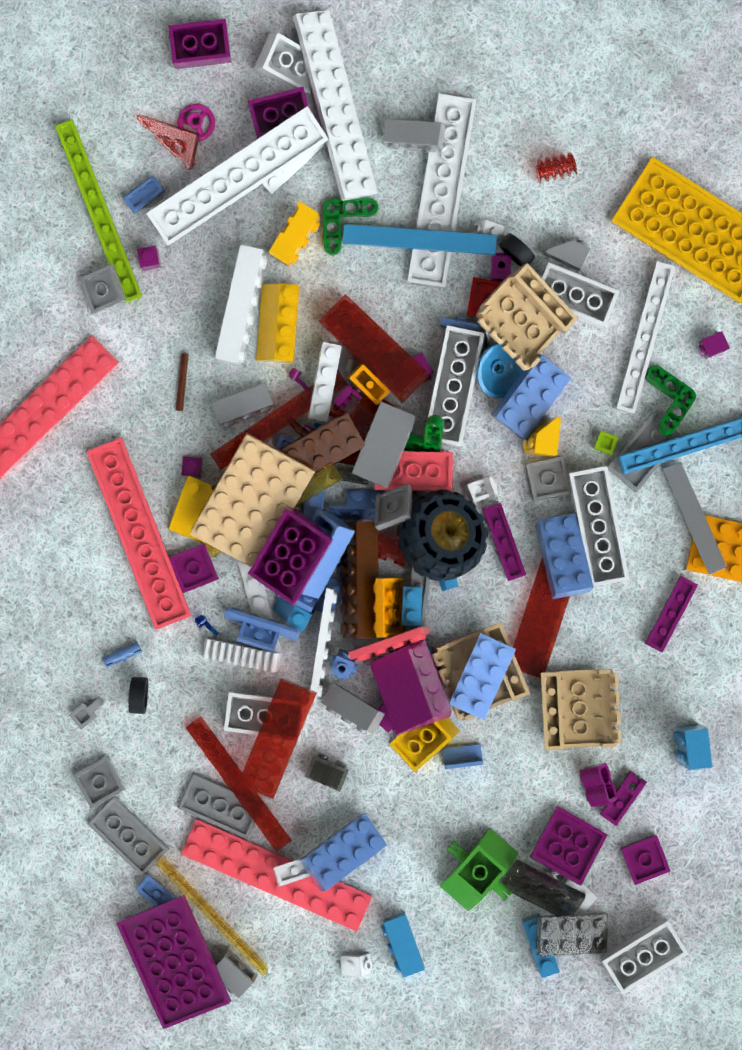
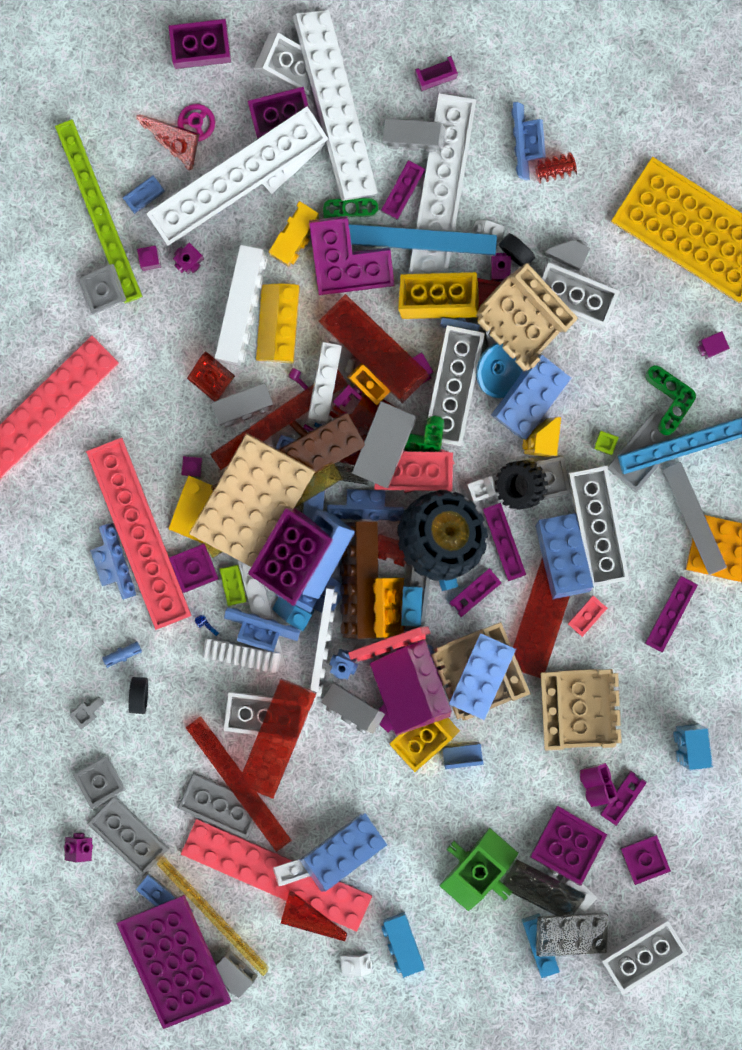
(78, 848): none -> magenta brick
(111, 562): none -> medium blue bracket
(182, 382): copper bar -> none
(191, 252): none -> magenta brick
(210, 376): none -> clear red plate
(233, 585): none -> lime plate
(305, 917): none -> clear red wing
(327, 772): clear smoke brick -> none
(340, 268): none -> magenta plate
(393, 507): light grey plate -> none
(403, 190): none -> magenta plate
(436, 74): none -> magenta panel
(438, 295): none -> yellow slope
(475, 592): none -> magenta plate
(507, 488): none -> black tyre
(529, 140): none -> medium blue bracket
(587, 616): none -> coral plate
(645, 337): white plate -> none

